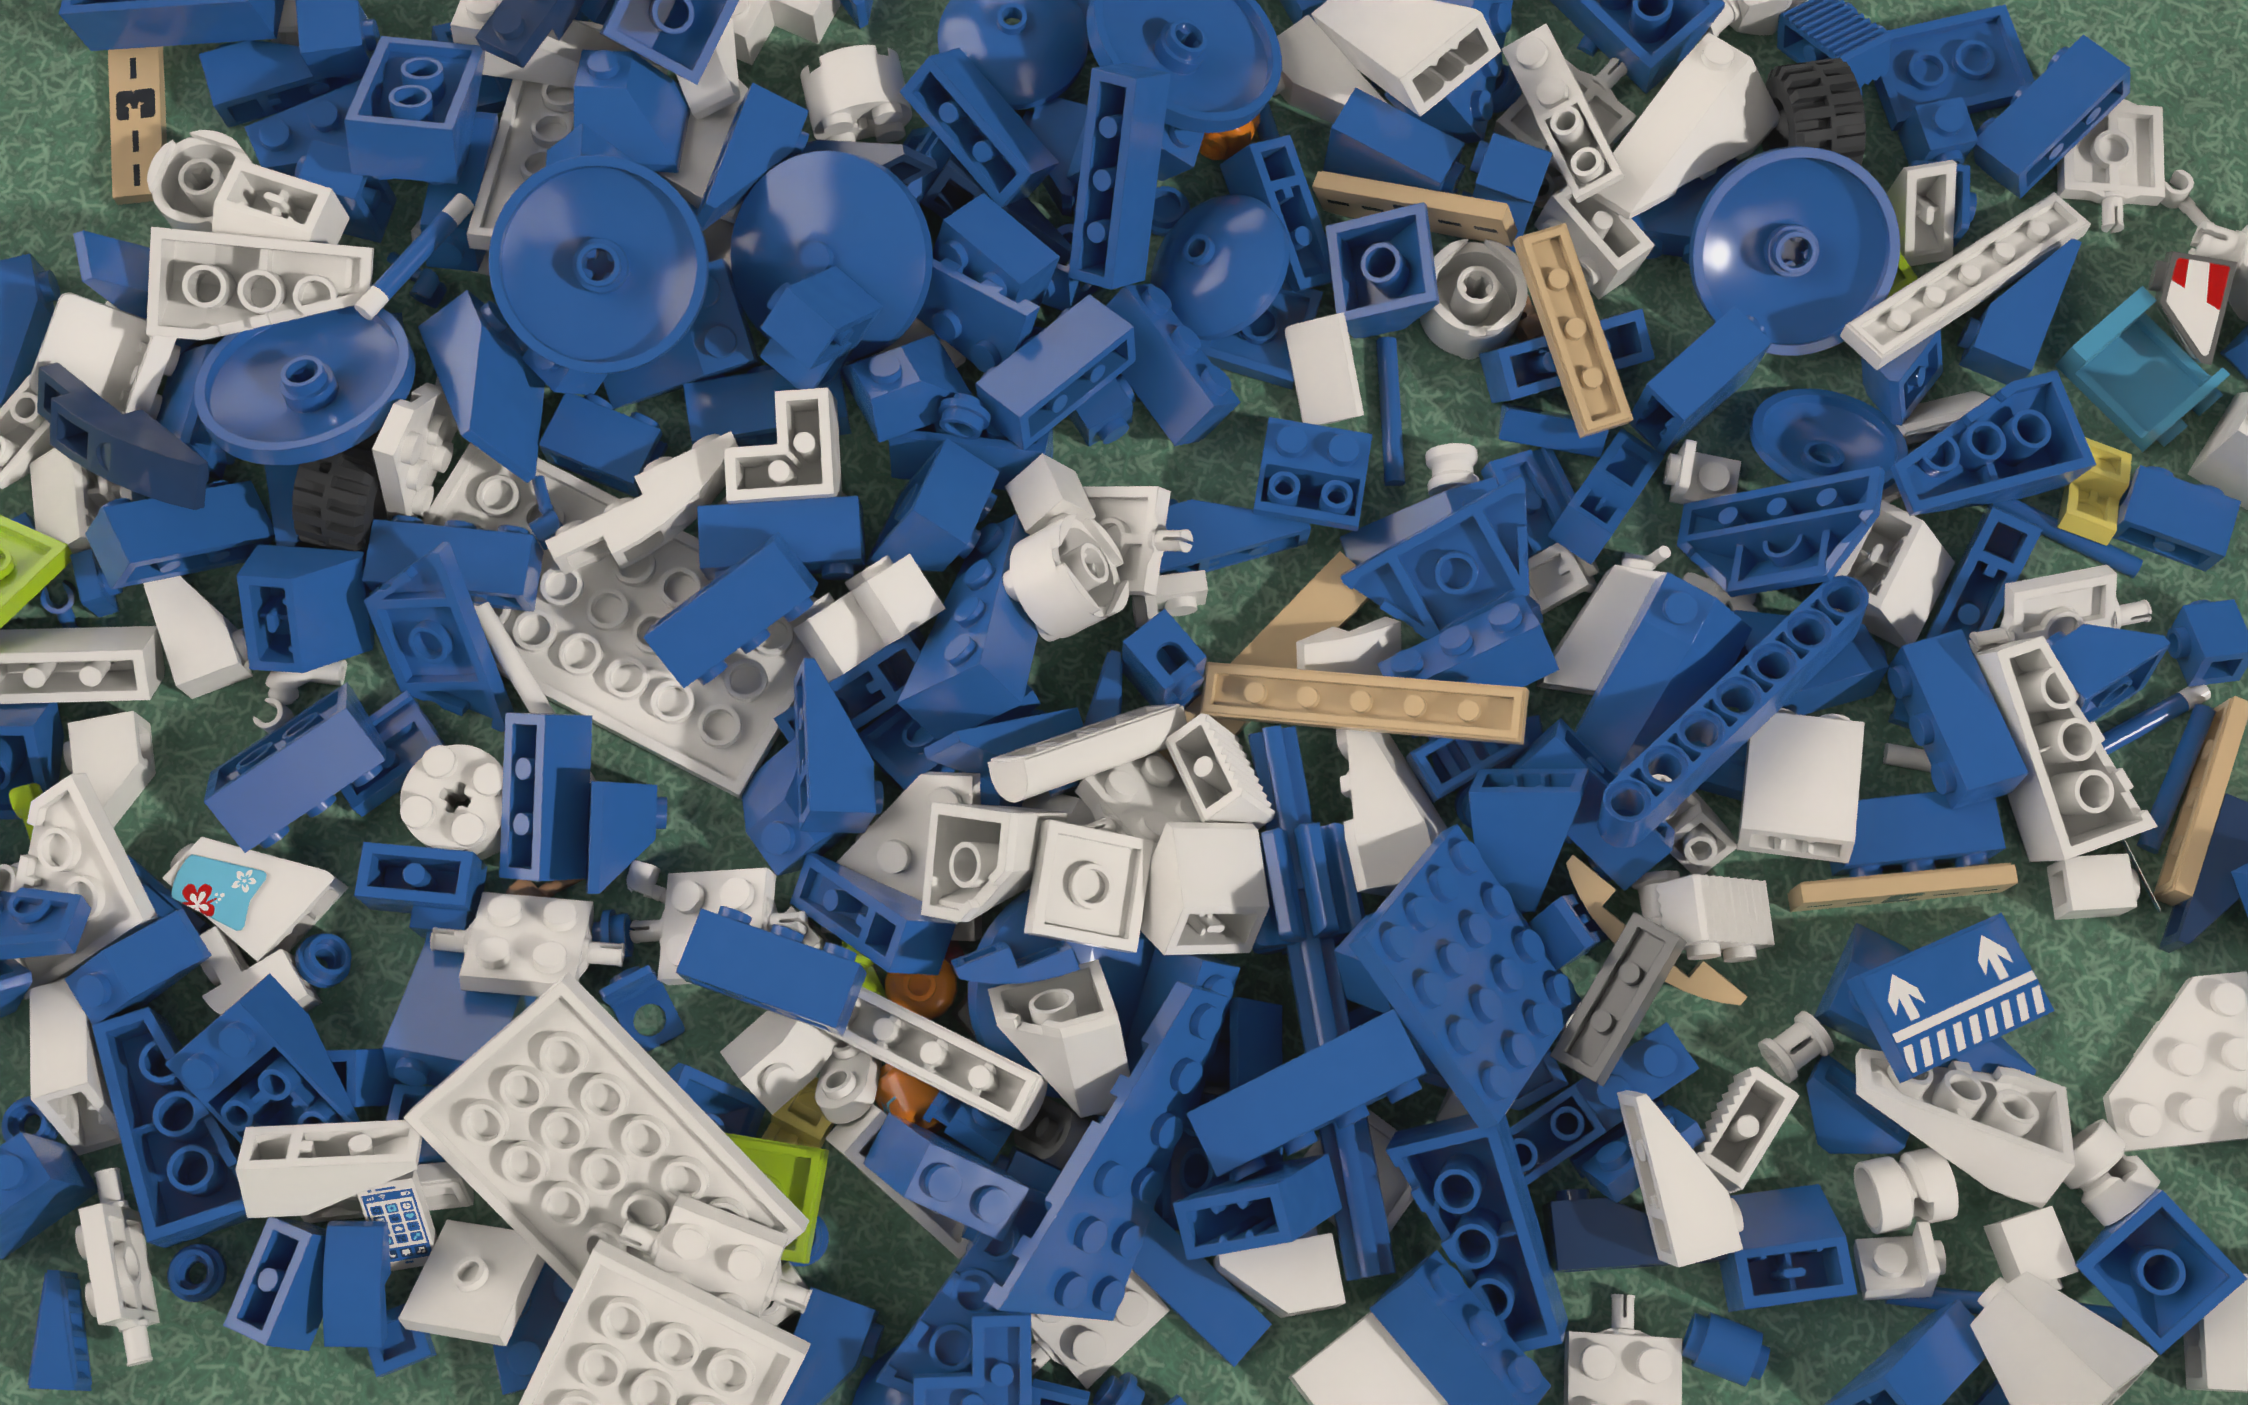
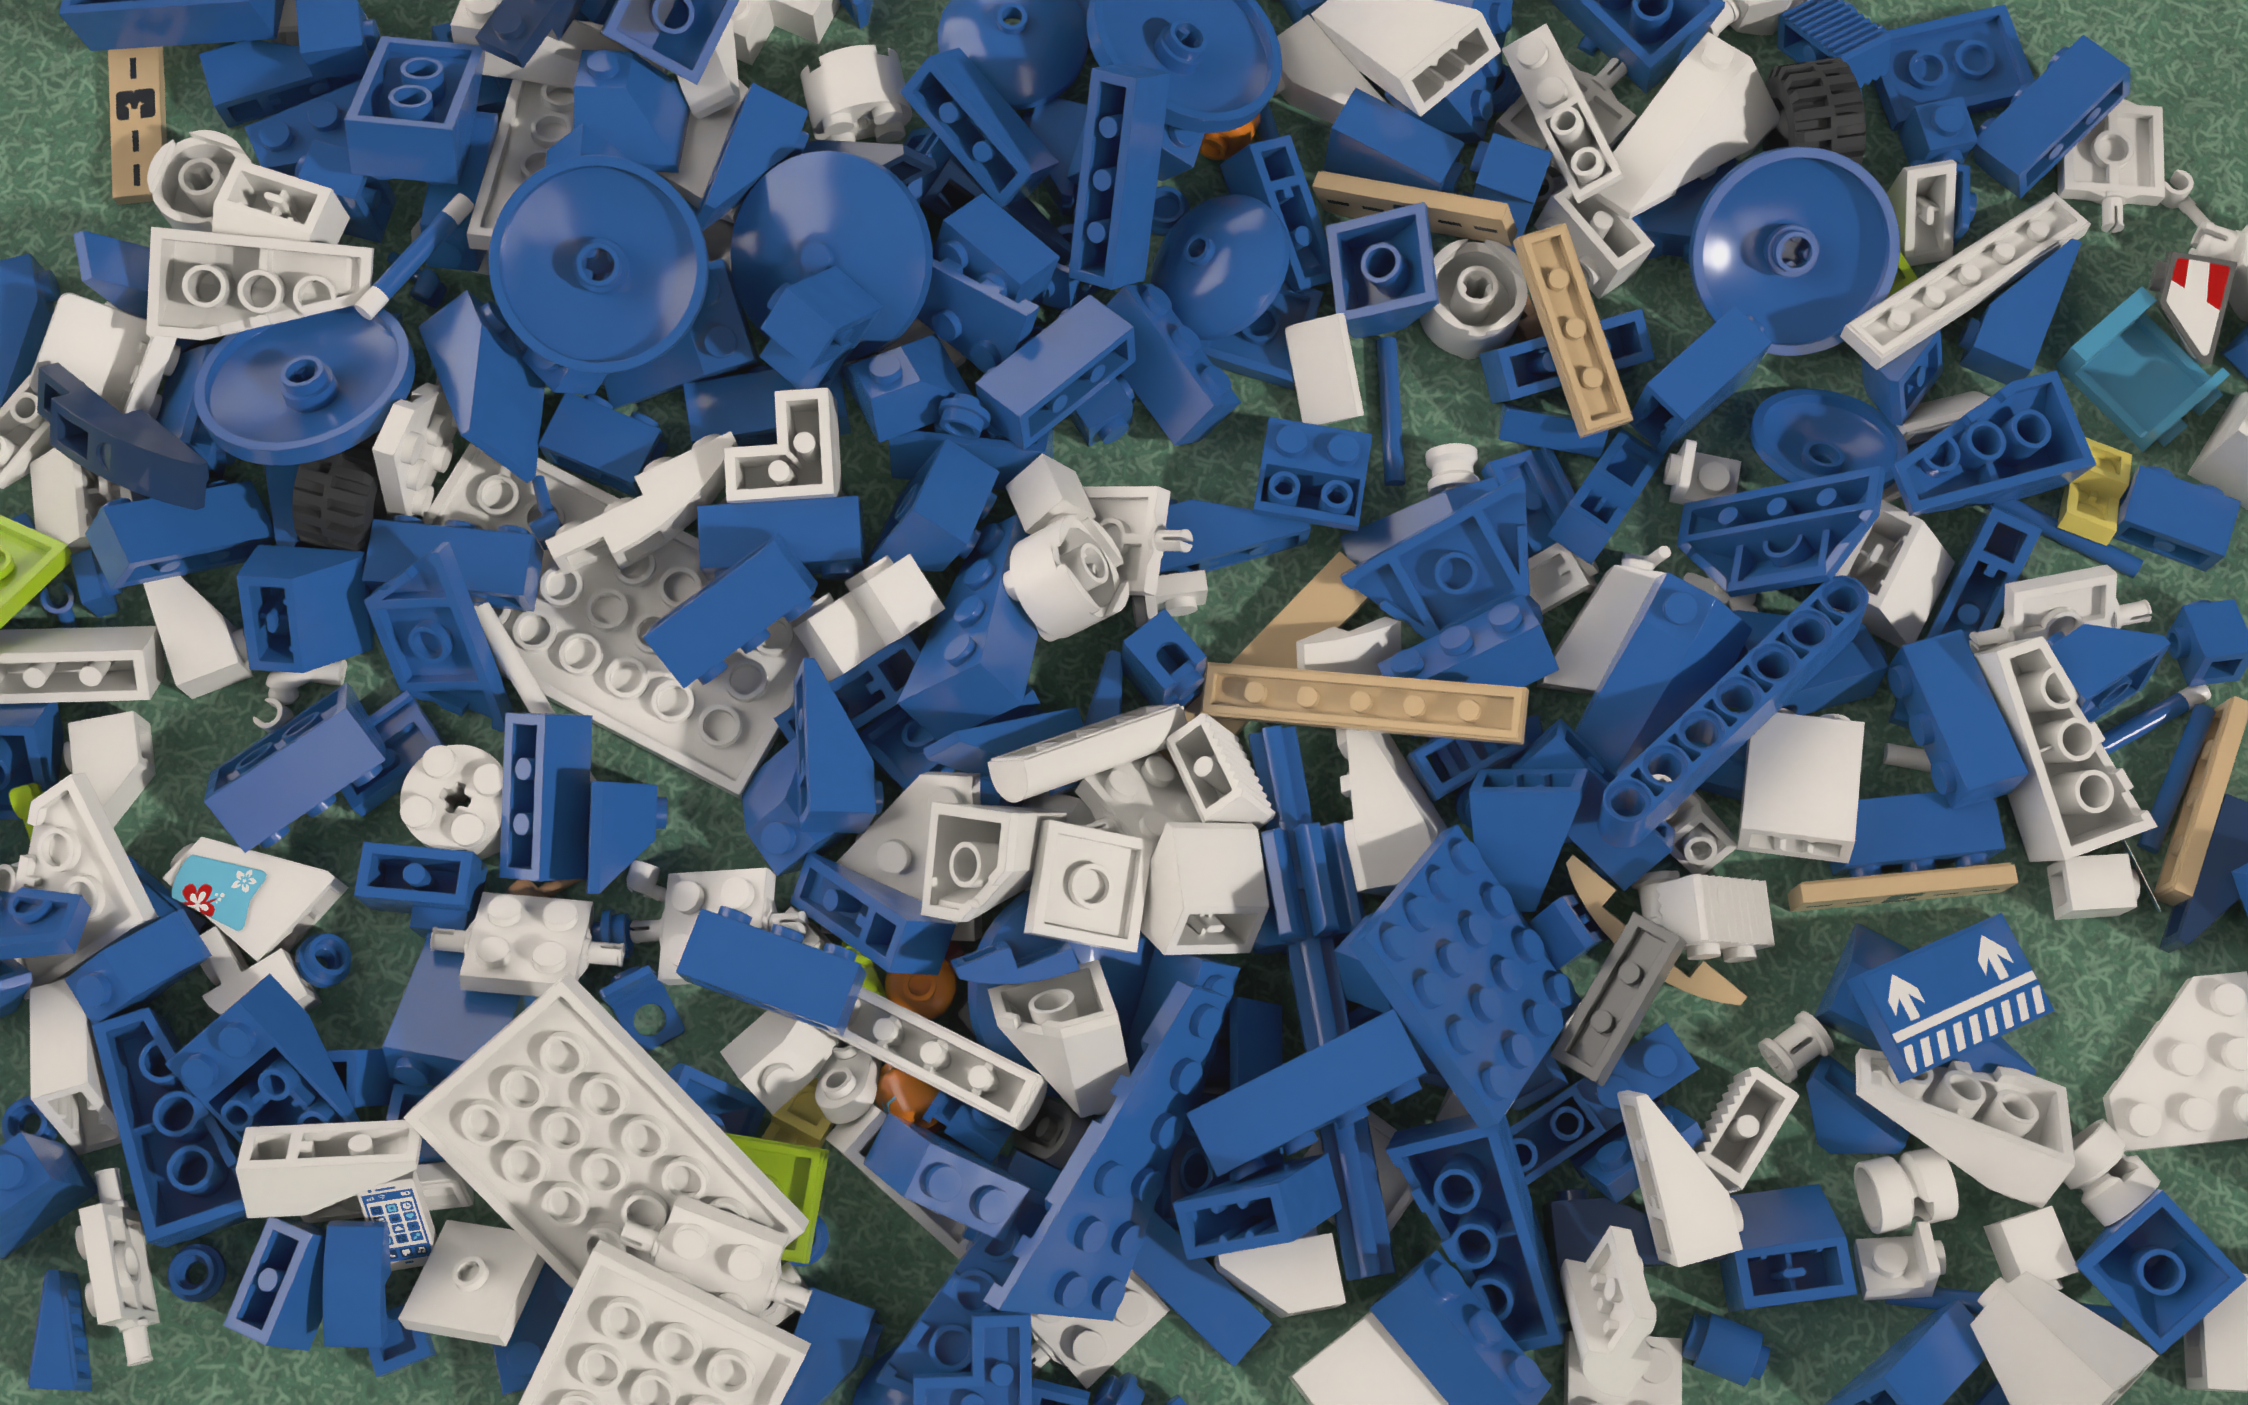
(1610, 1313): none -> white brick

